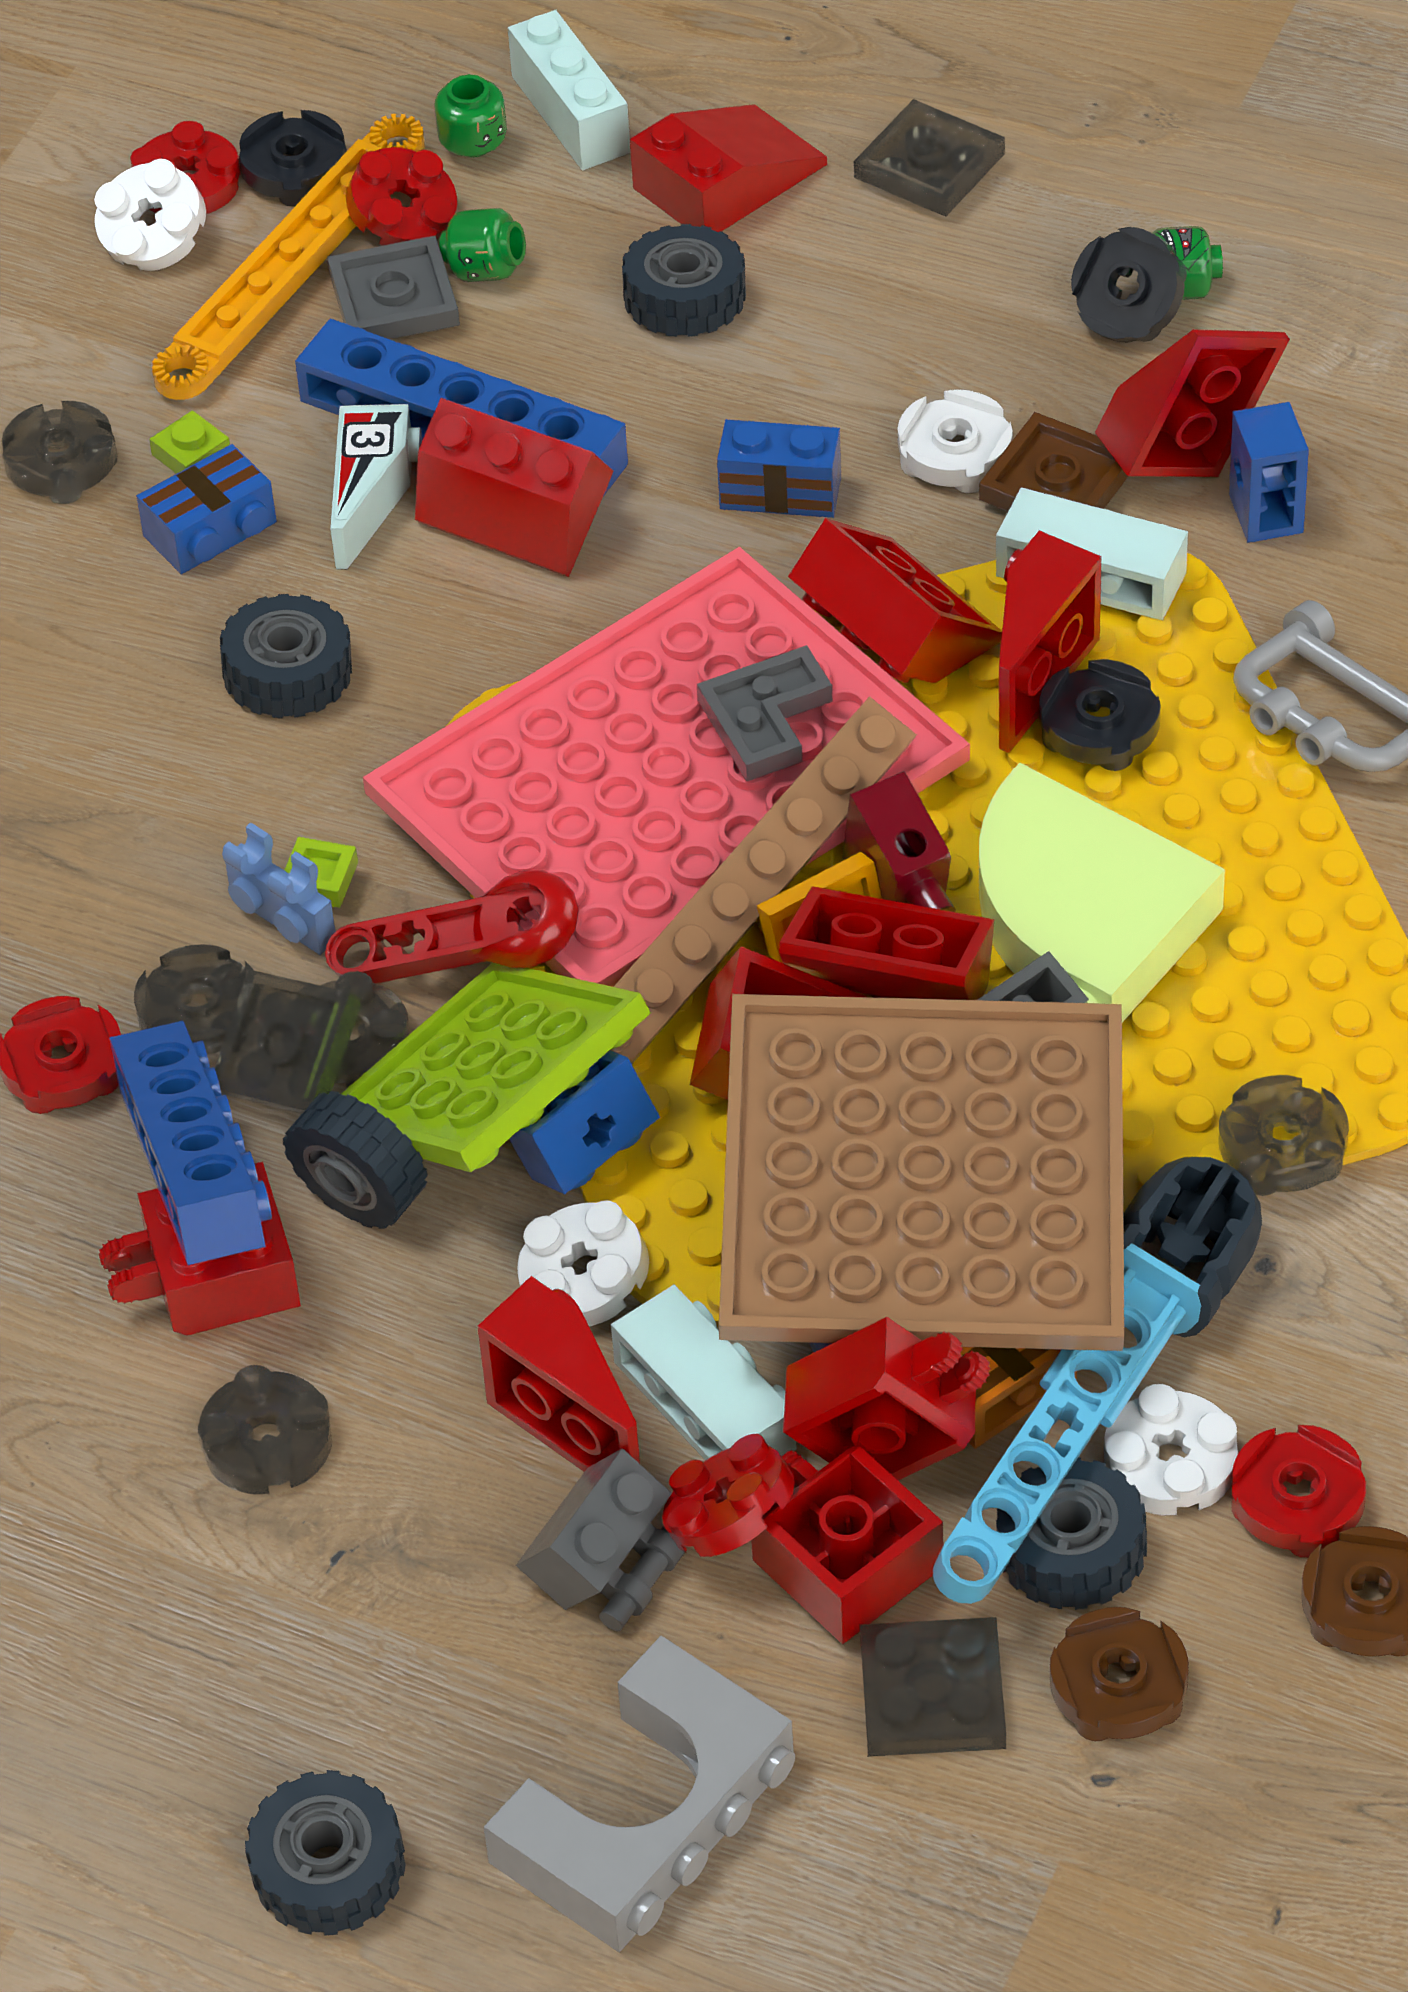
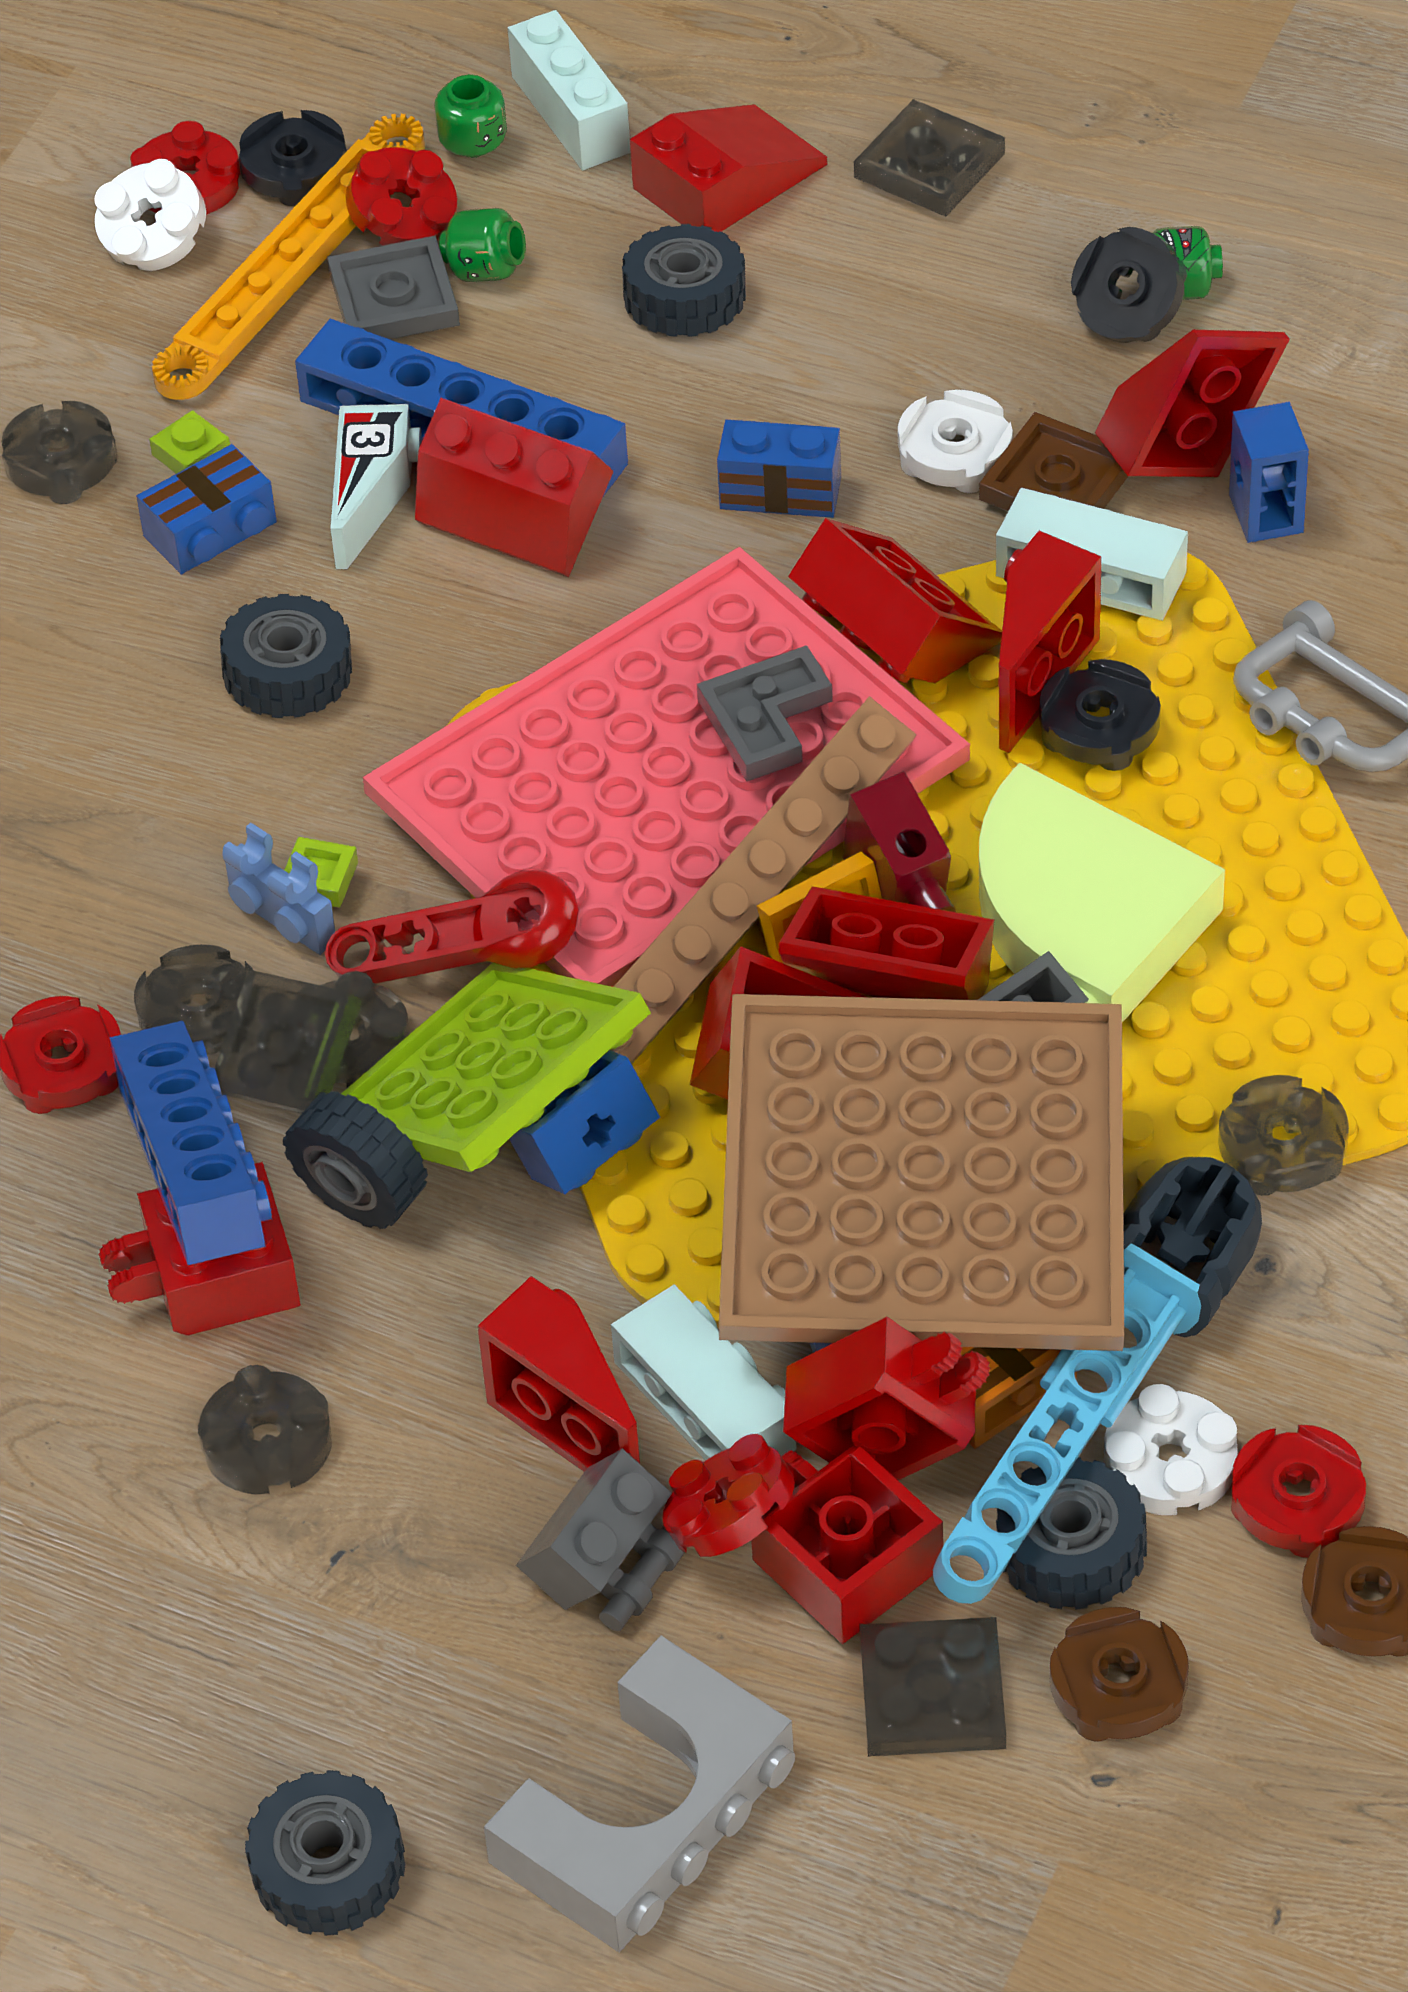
(583, 1230): white plate -> none

